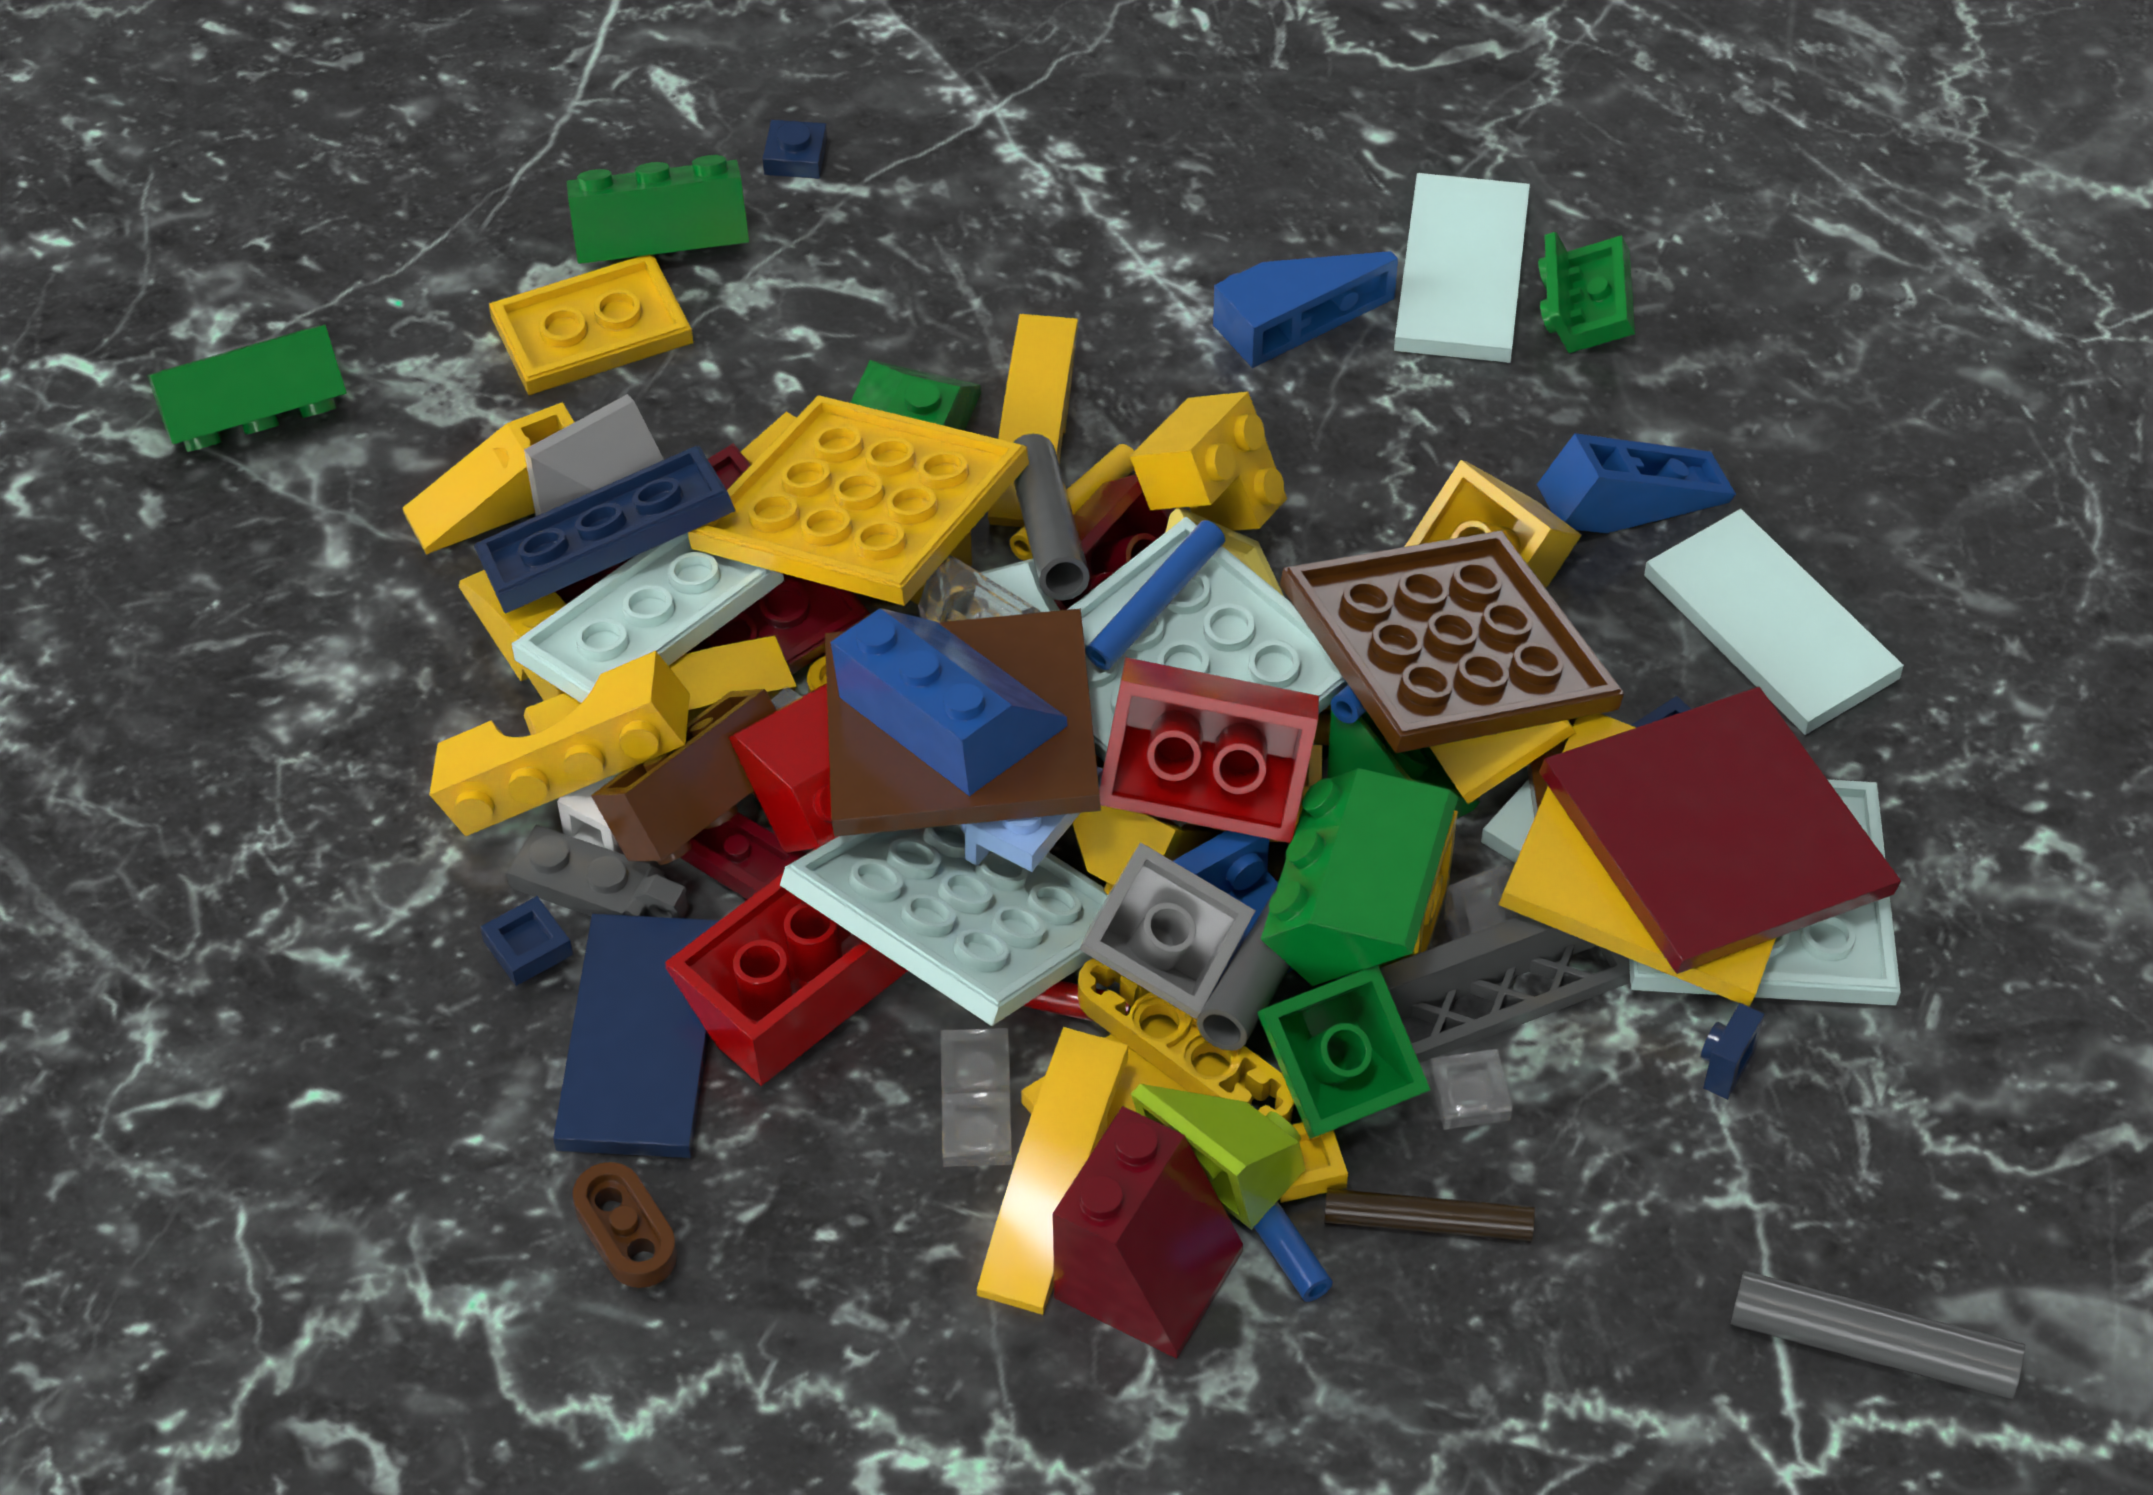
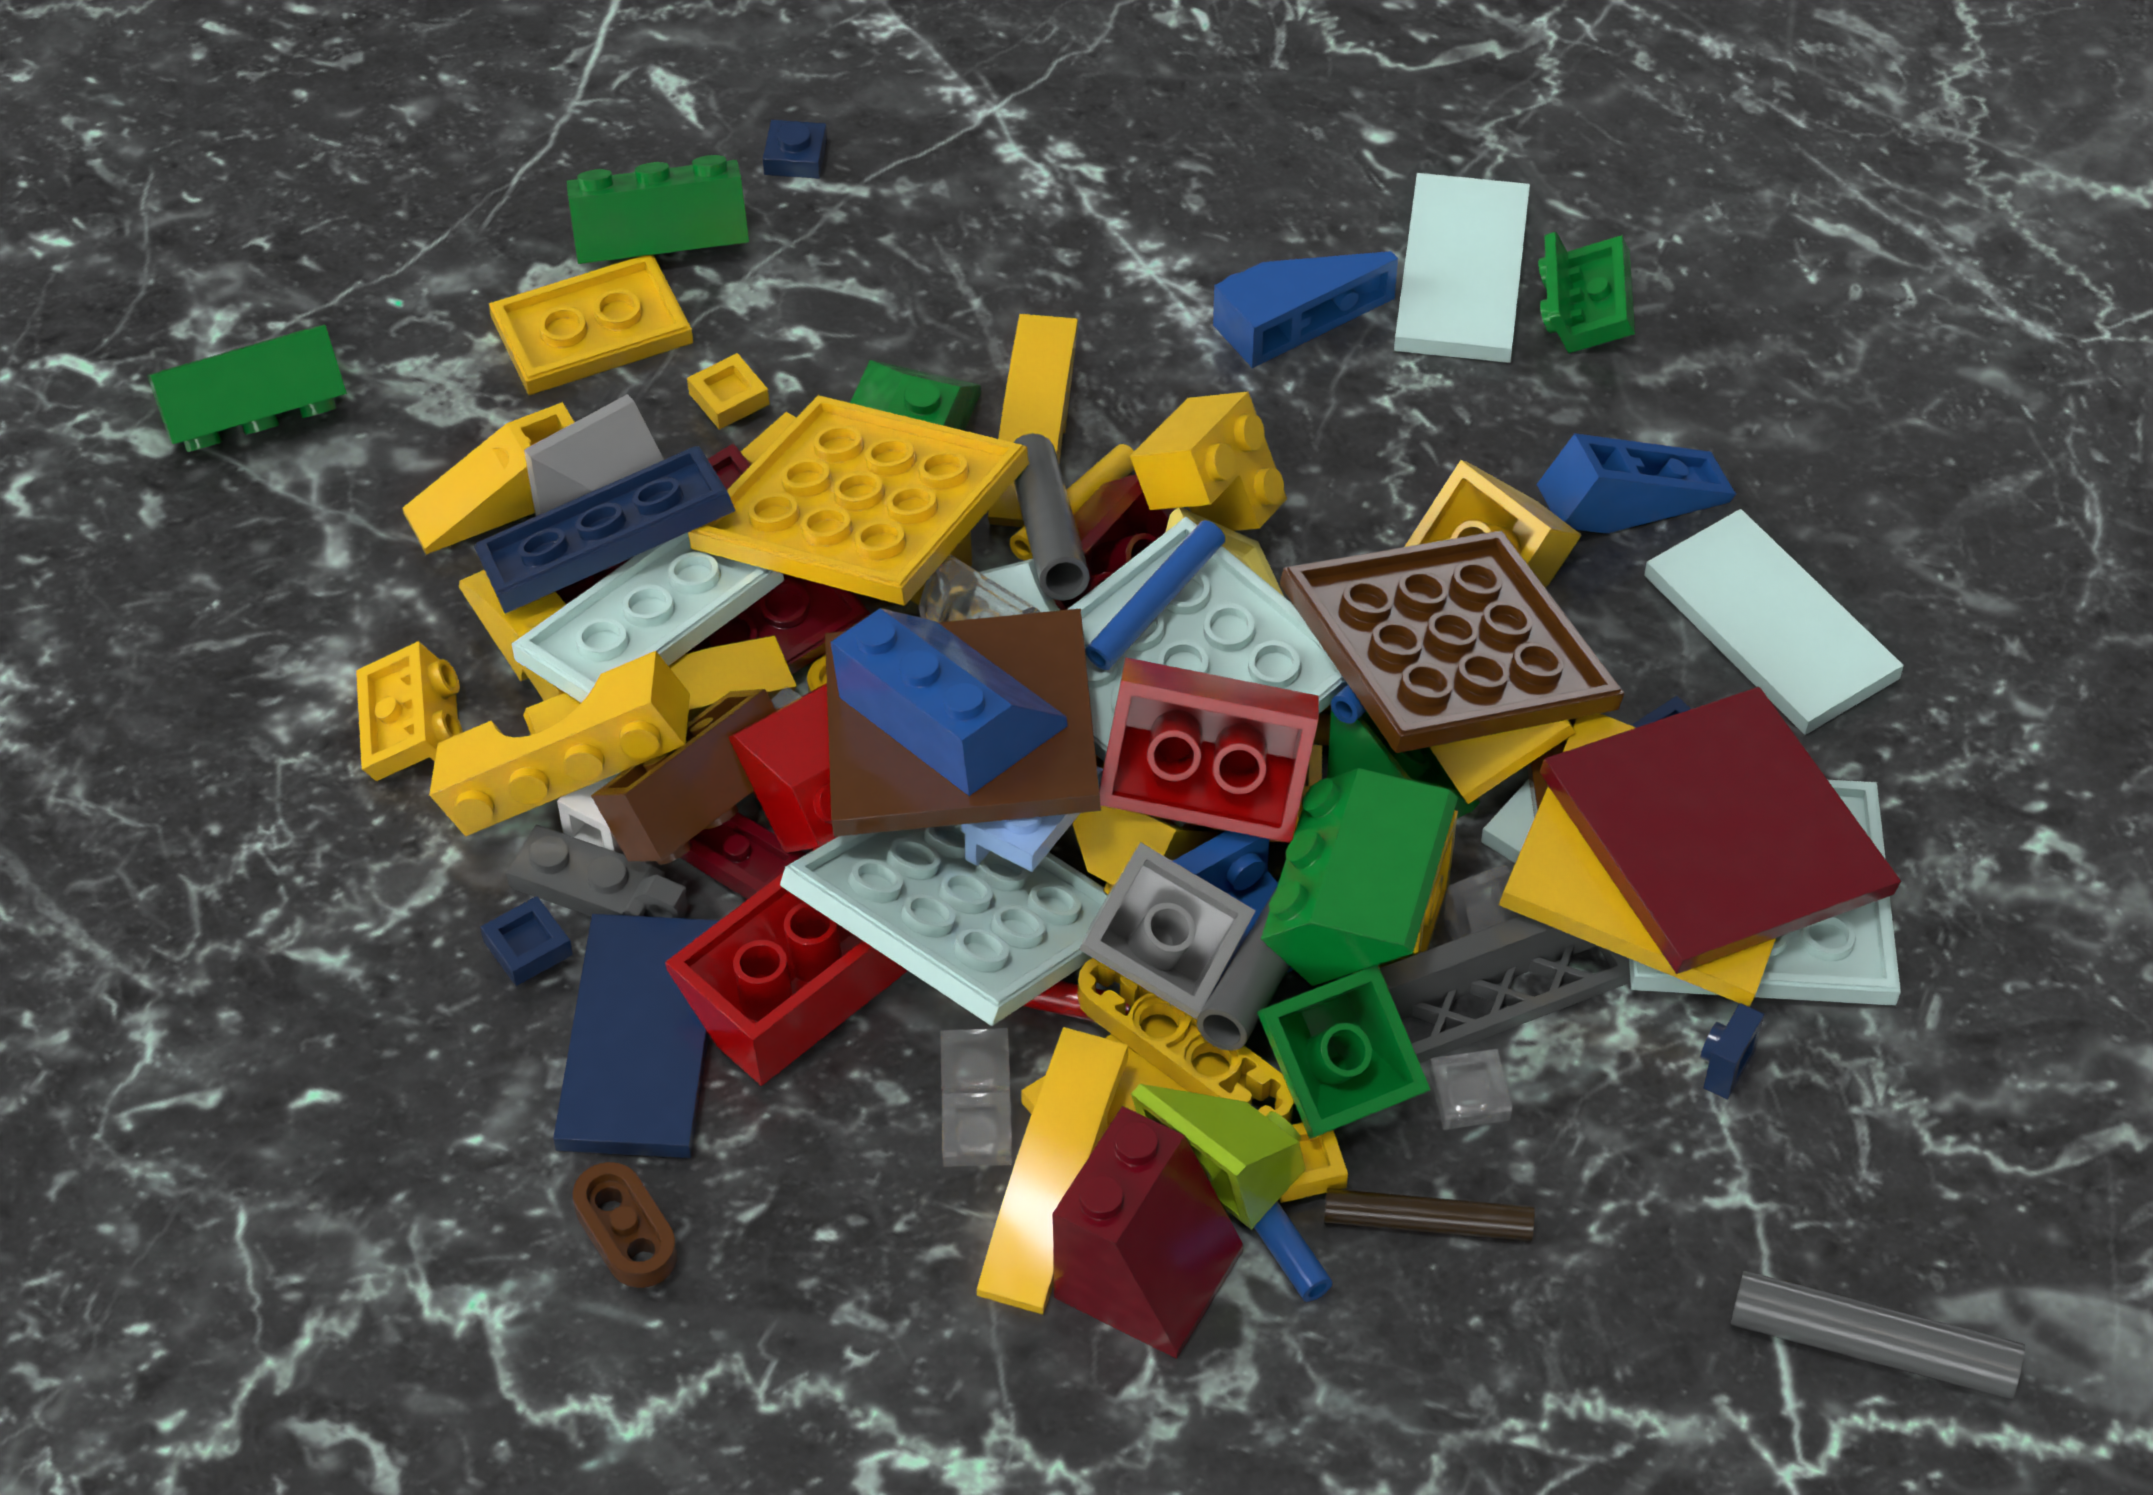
(405, 709): none -> yellow bracket
(728, 391): none -> yellow plate

